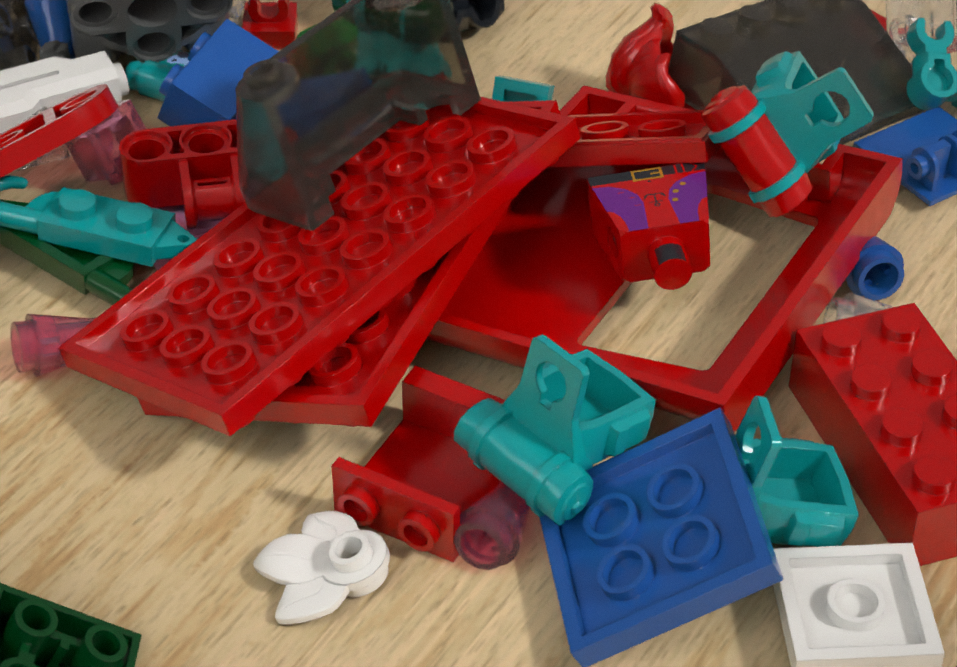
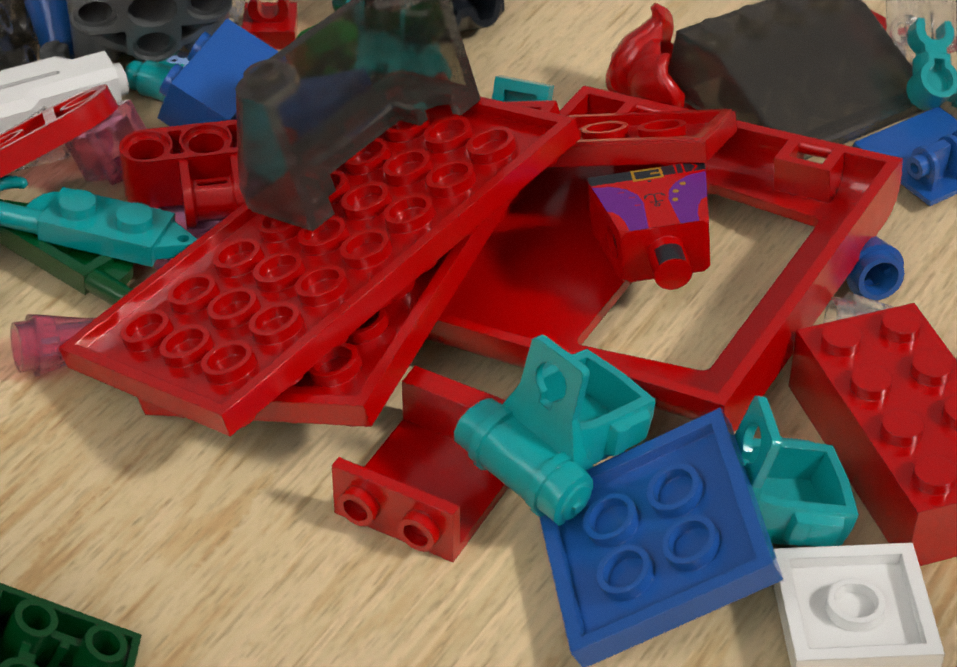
(323, 566): white plate -> none
(492, 529): clear pink cone -> none
(783, 127): teal piece -> none

